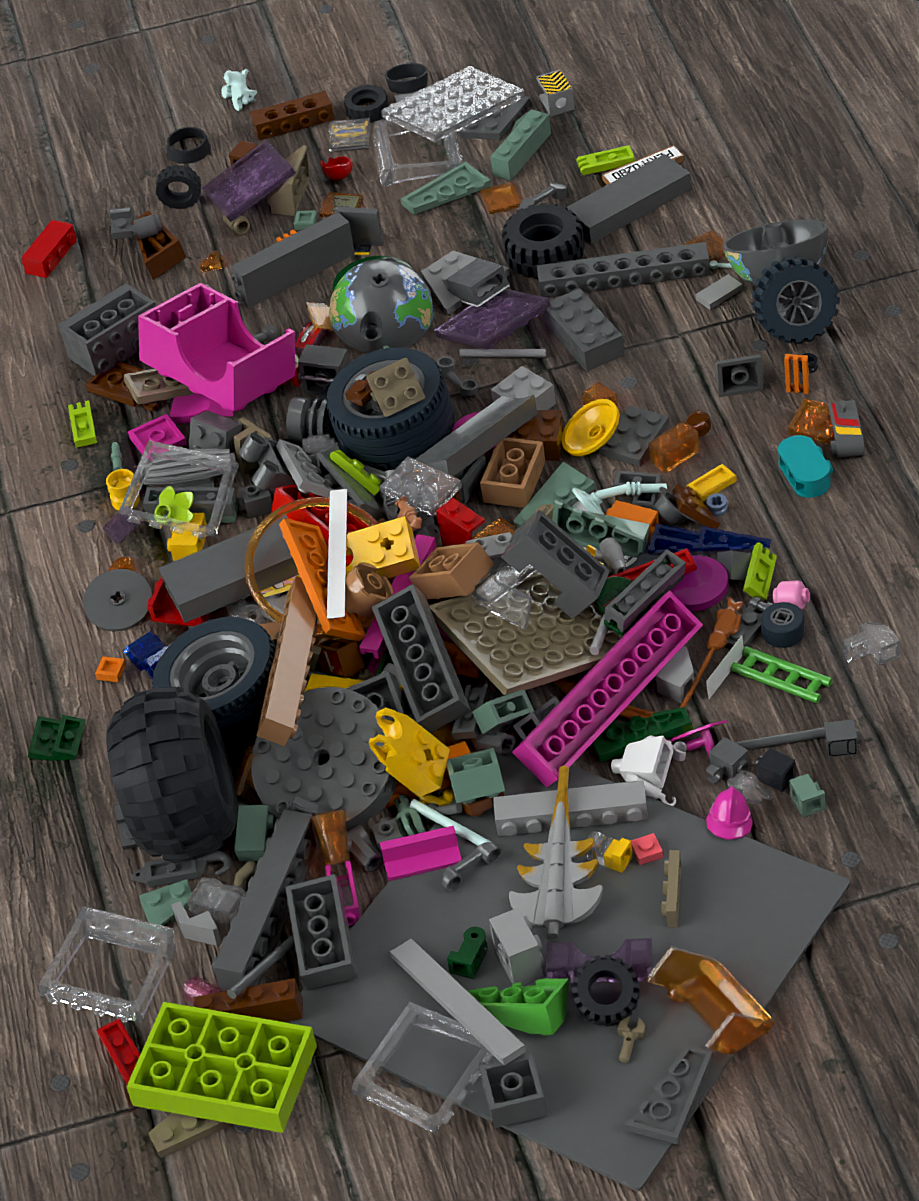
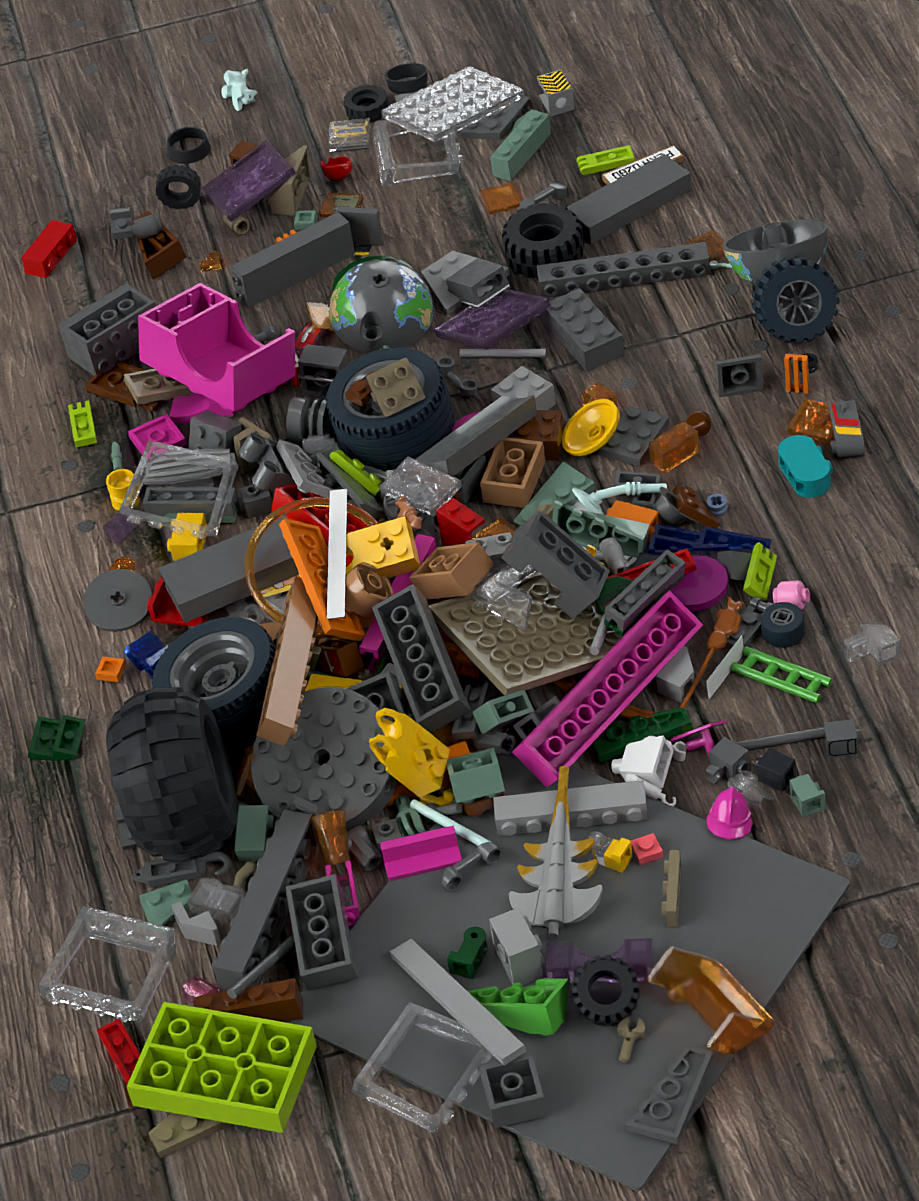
(176, 504): lime plate -> none
(292, 115): reddish brown brick -> none
(448, 187): sand green wing -> none
(713, 482): yellow tile -> none
(719, 292): light grey tile -> none

